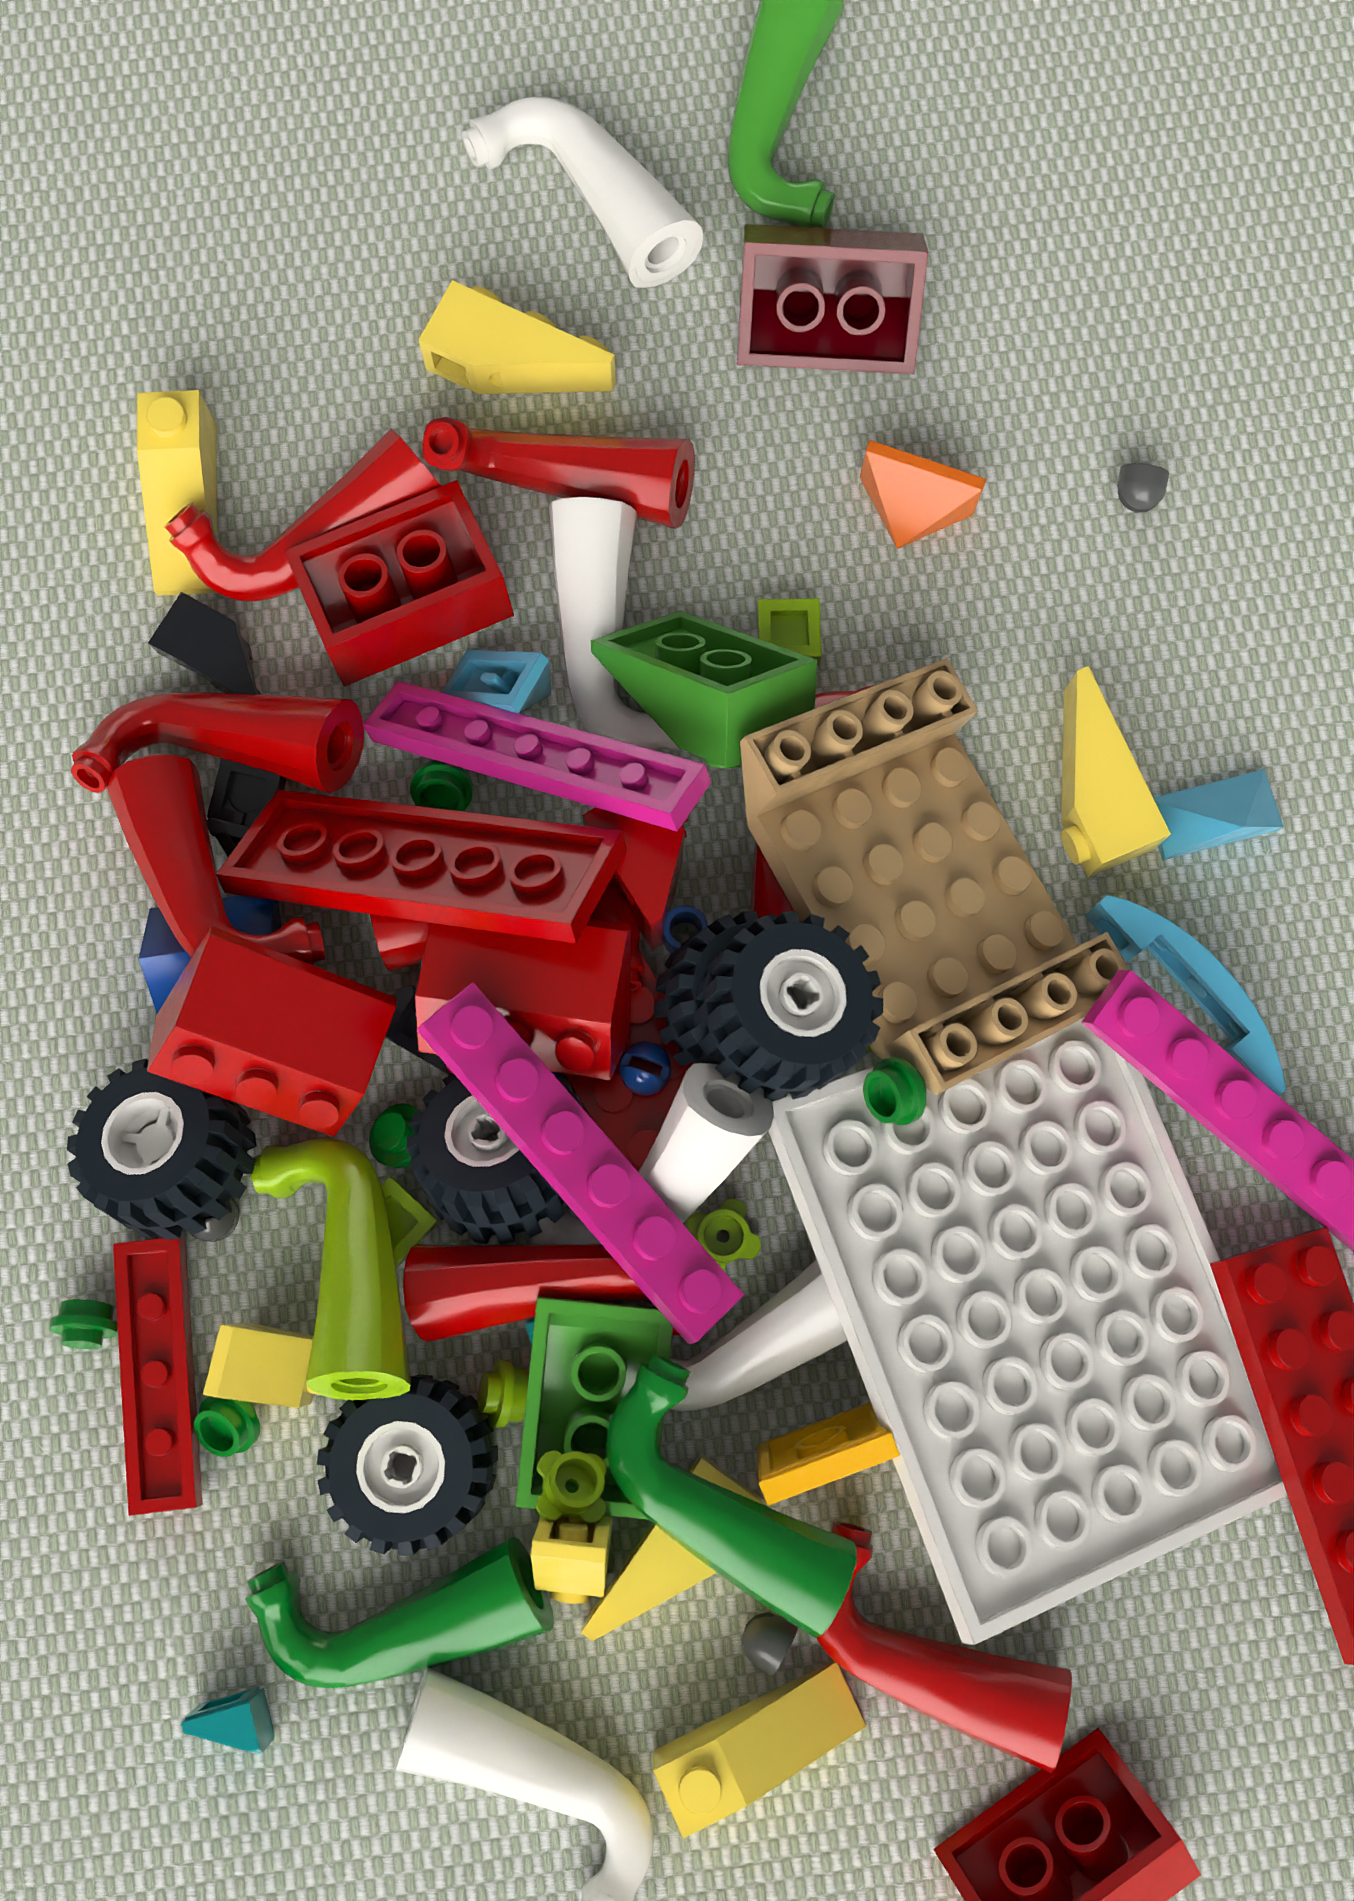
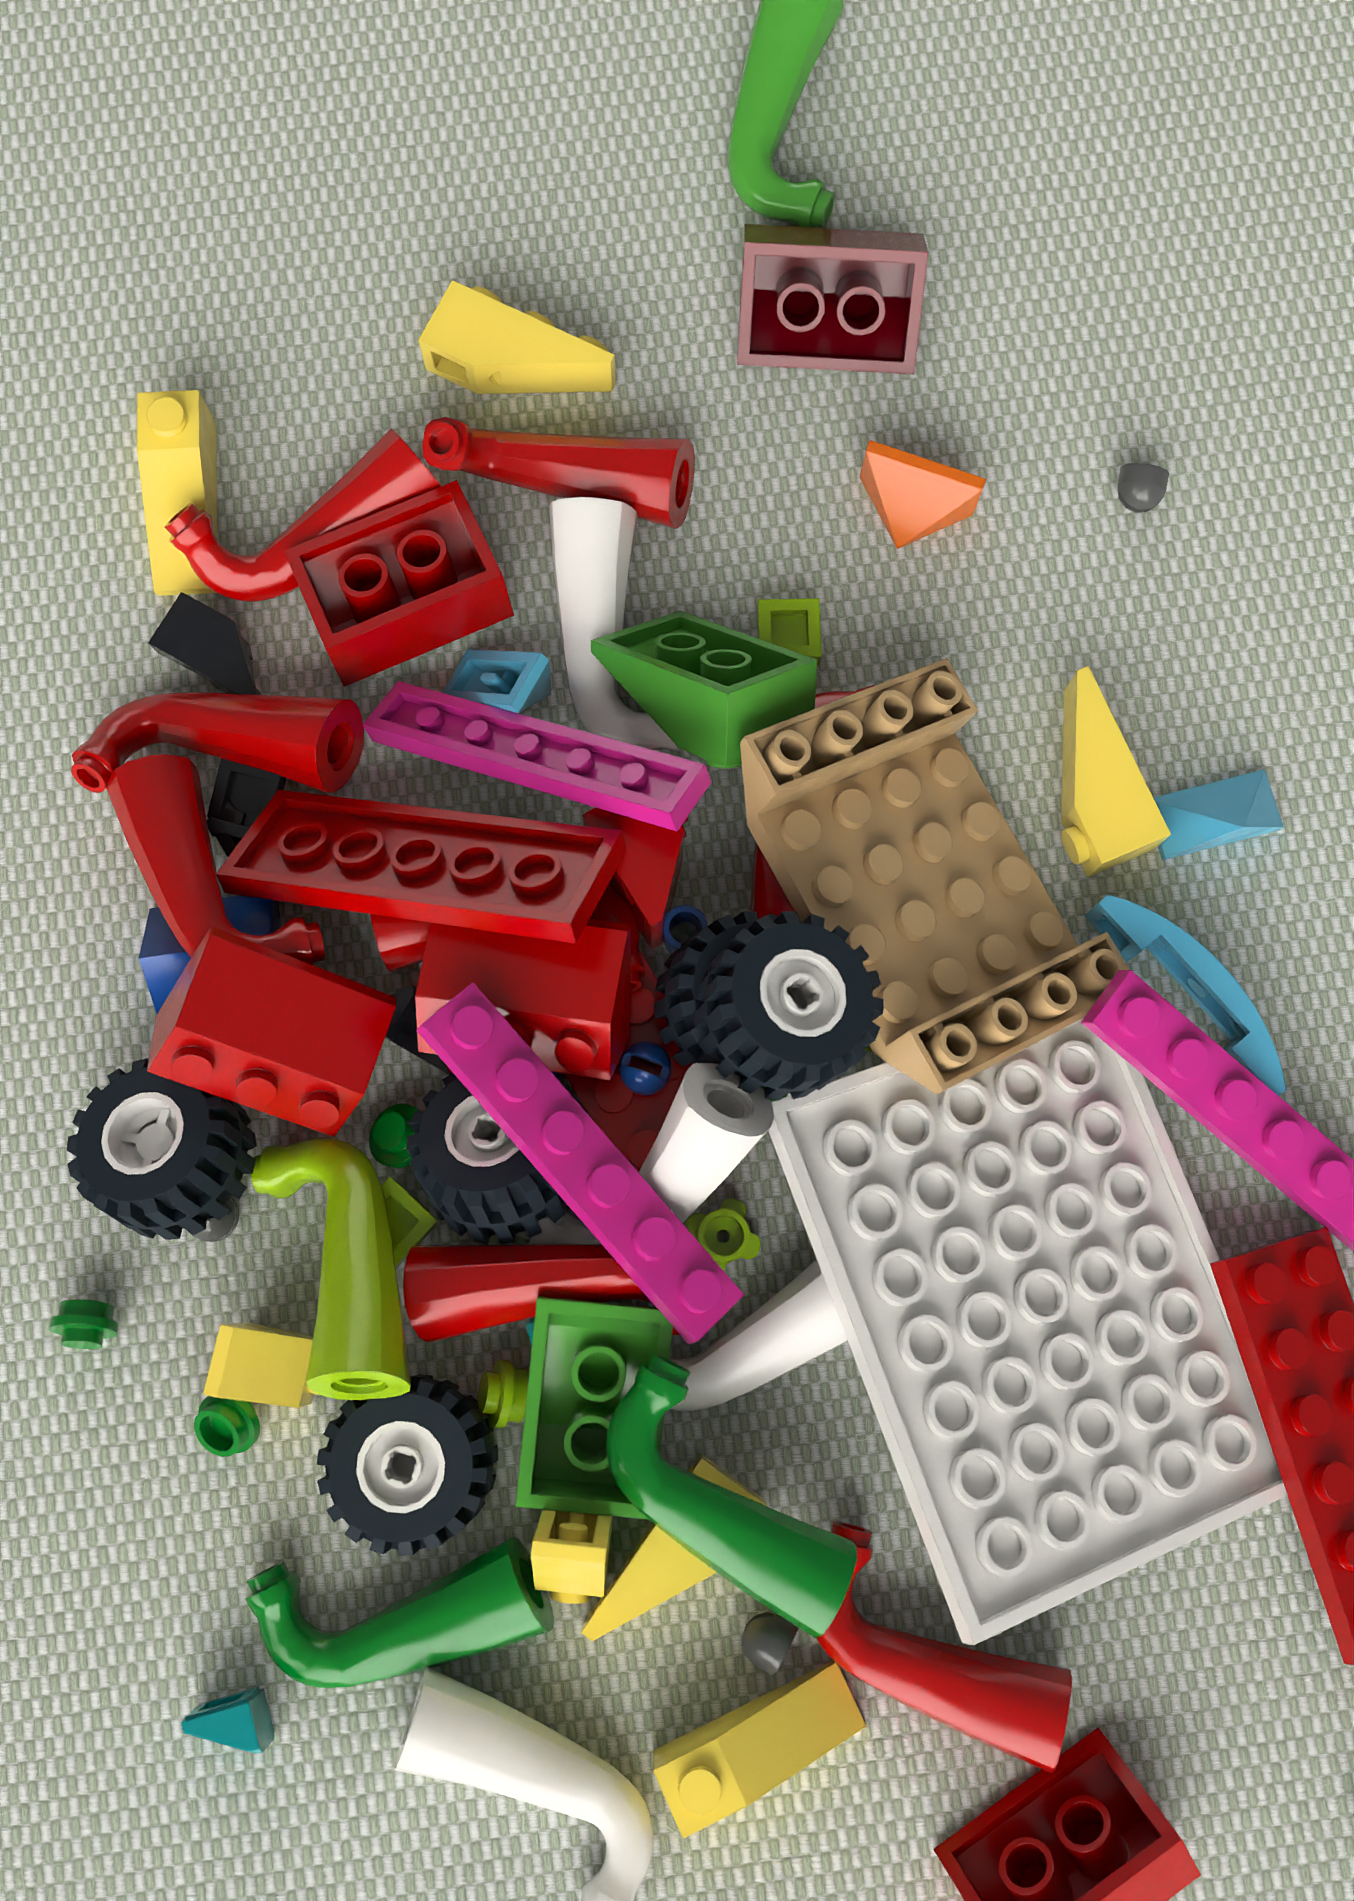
(157, 1376): red plate -> none
(441, 786): green plate -> none
(586, 1472): lime plate -> none
(639, 216): white animal -> none
(822, 1453): yellow tile -> none
(895, 1092): green plate -> none

